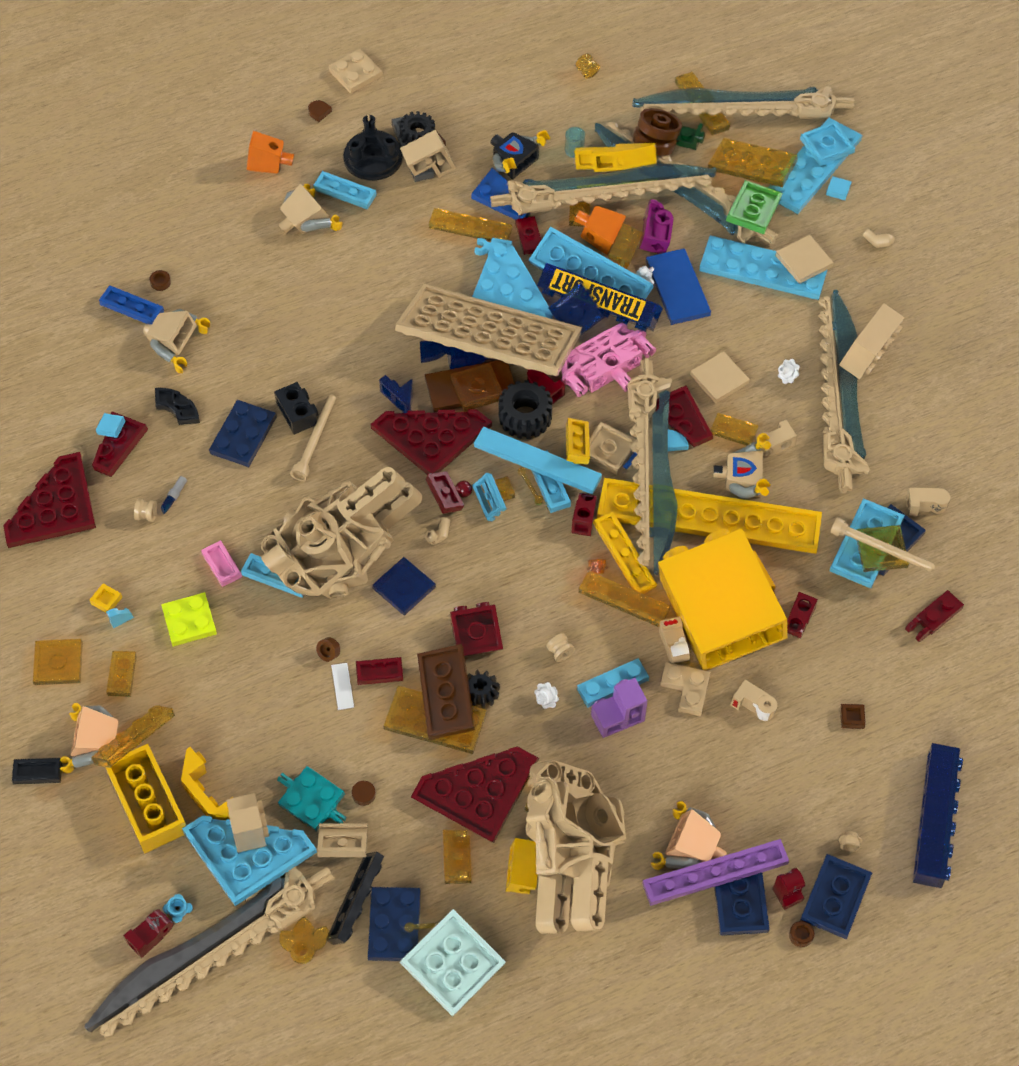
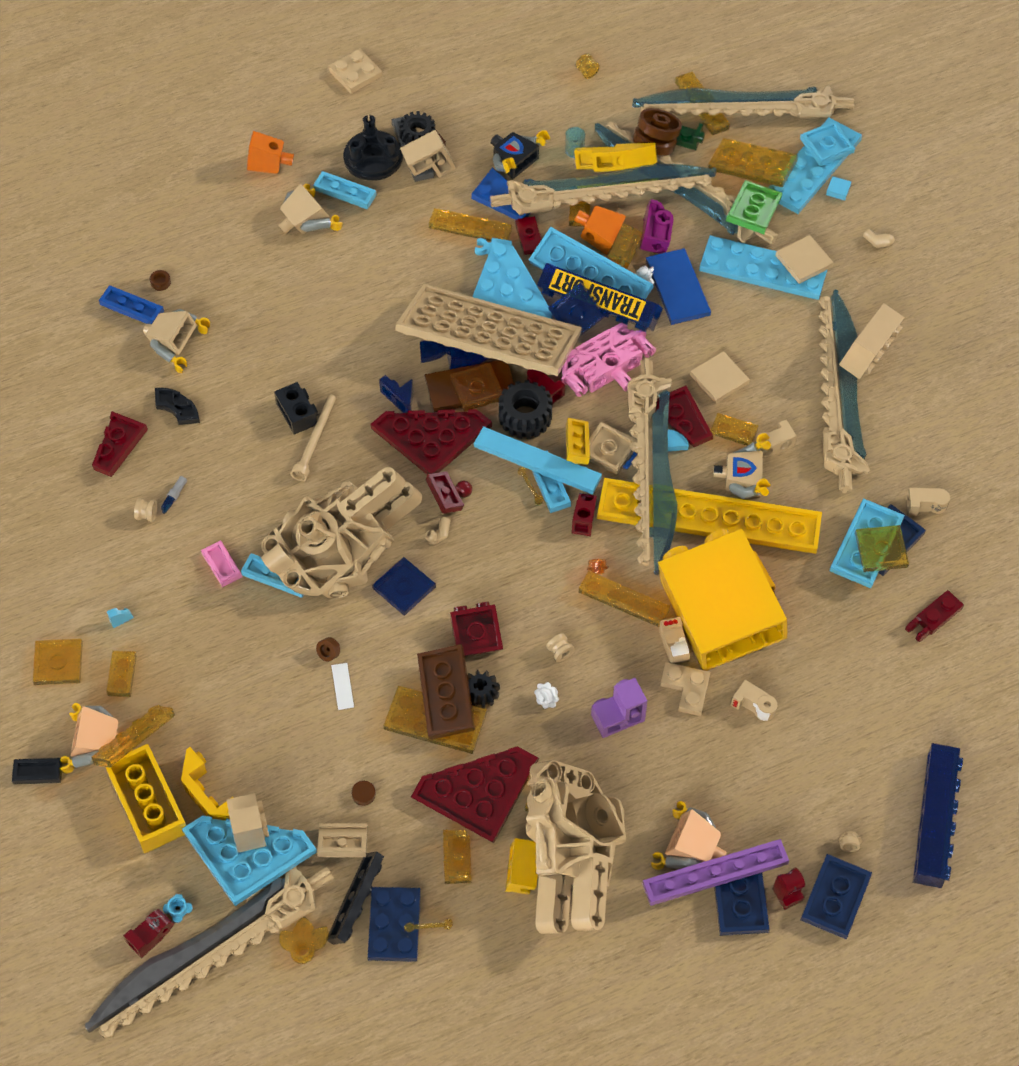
(55, 507): dark red plate -> none
(105, 598): yellow plate -> none
(110, 425): medium azure tile -> none
(189, 619): neon yellow plate -> none
(242, 433): dark blue plate -> none
(311, 798): teal plate -> none
(319, 110): reddish brown tile -> none
(379, 671): dark red plate -> none
(452, 962): light aqua plate -> none
(491, 494): medium azure tile -> none
(505, 488): clear yellow plate -> none
(603, 685): medium azure plate -> none
(624, 553): yellow tile -> none
(788, 371): white plant -> none
(801, 614): dark red leg -> none
(801, 934): reddish brown tile -> none
(842, 528): tan piece -> none
(852, 716): reddish brown tile -> none

